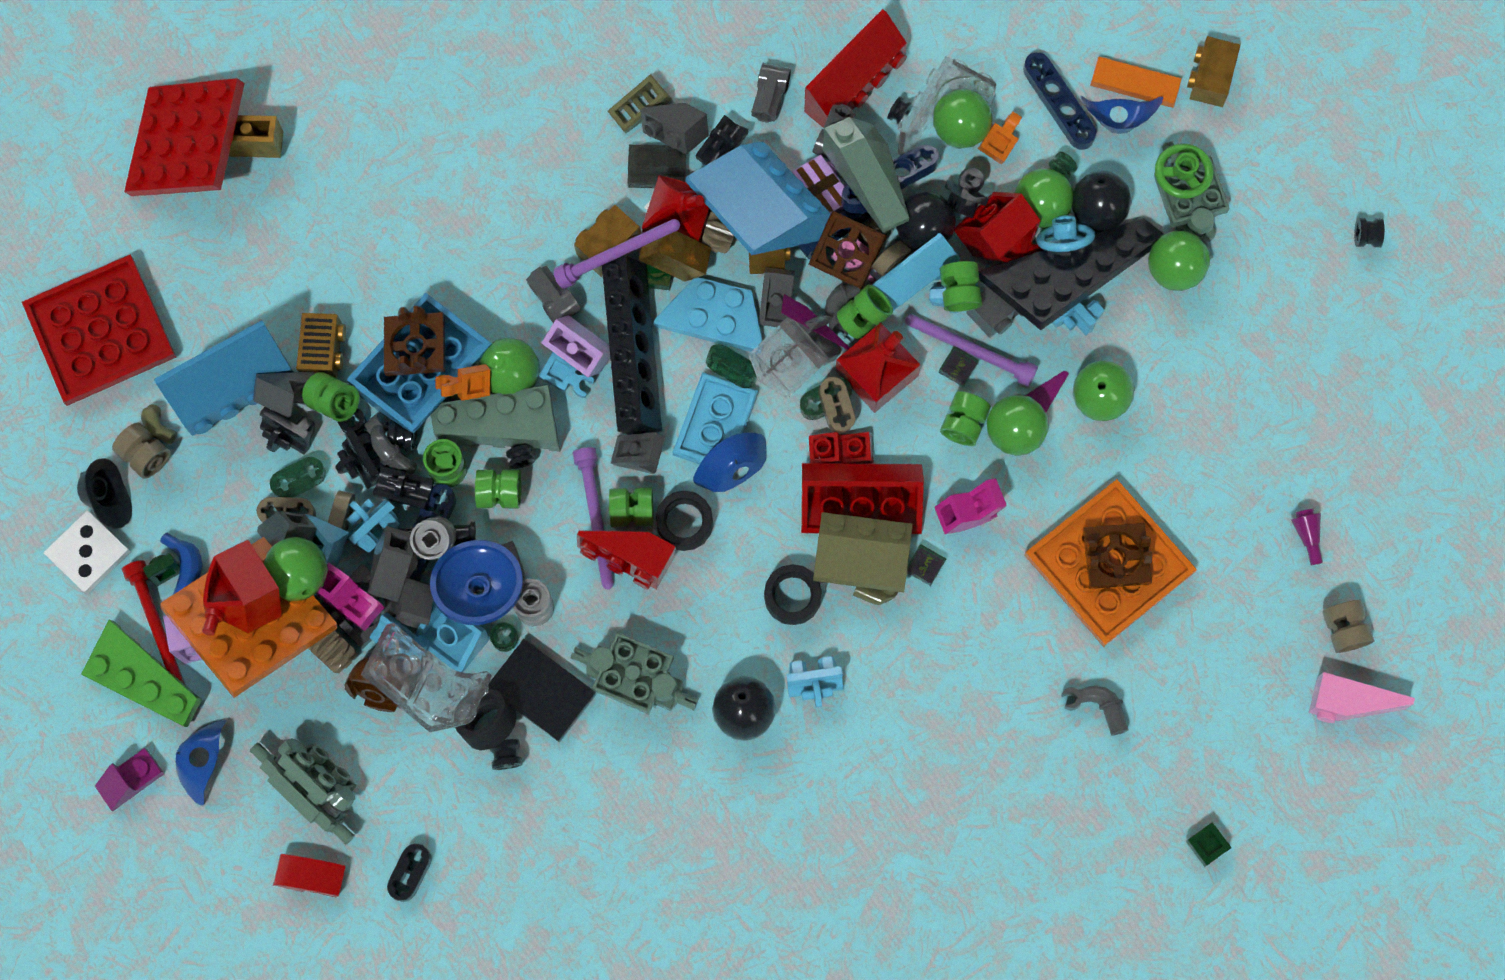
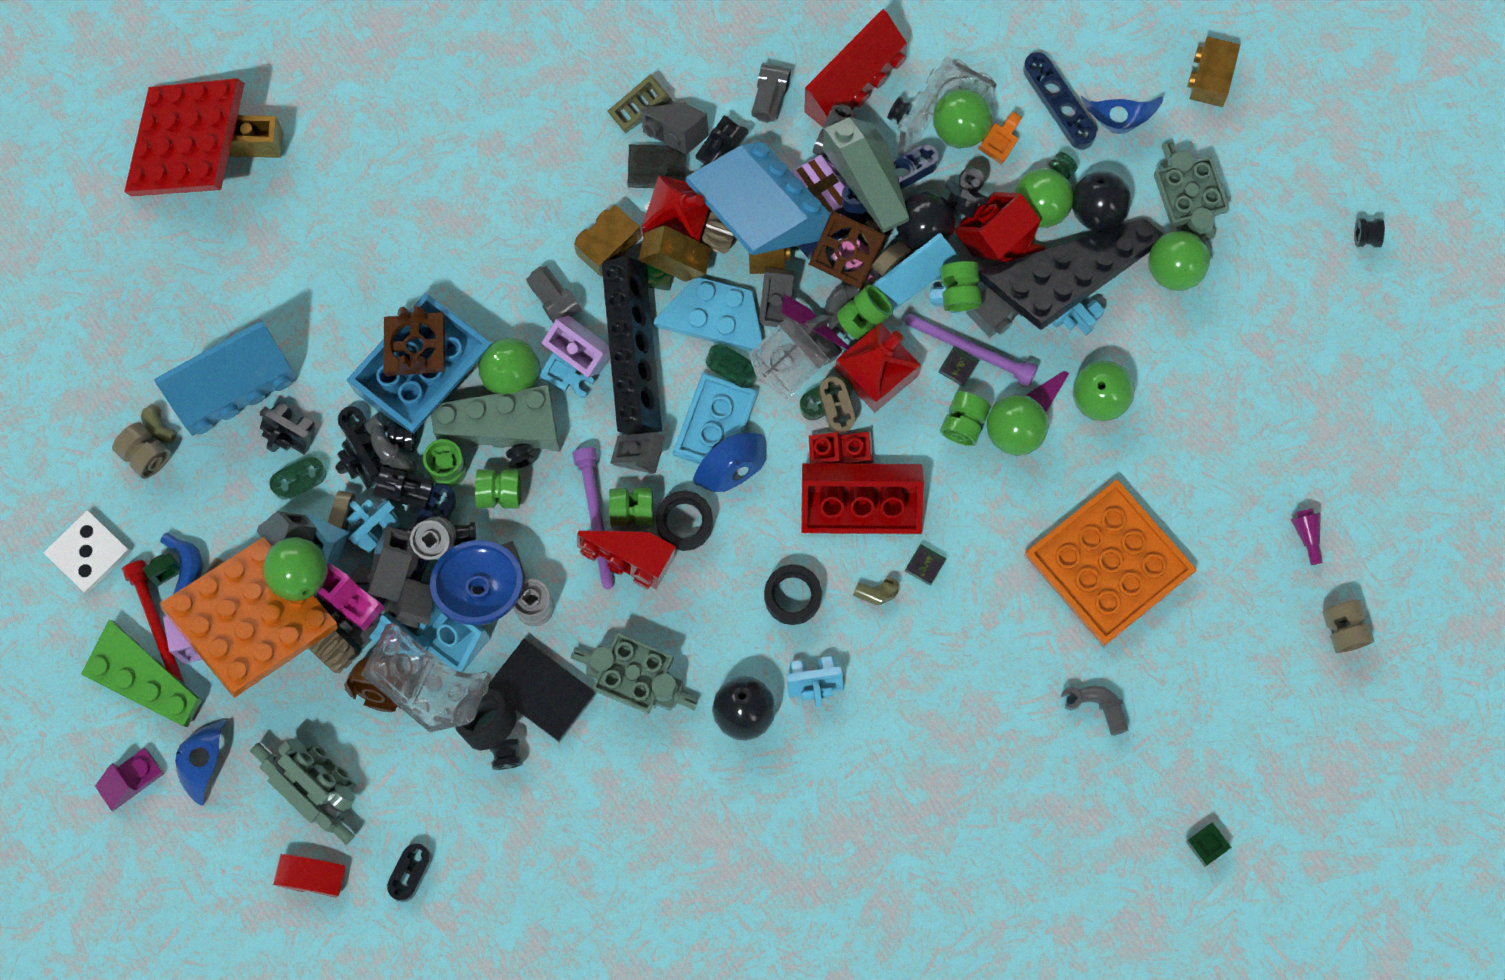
(98, 330): red plate -> none
(105, 492): black piece -> none
(239, 591): red piece -> none
(280, 390): dark grey slope -> none
(283, 504): dark tan beam -> none
(320, 343): pearl gold brick -> none
(330, 396): bright green wheel -> none
(470, 384): orange plate -> none
(513, 636): clear green bush -> none
(568, 274): medium lavender piece -> none
(862, 552): olive slope -> none
(972, 508): dark pink brick -> none
(1065, 235): medium azure piece -> none
(1135, 81): orange tile -> none
(1137, 533): reddish brown piece -> none
(1187, 159): bright green piece -> none
(1347, 699): bright pink slope -> none

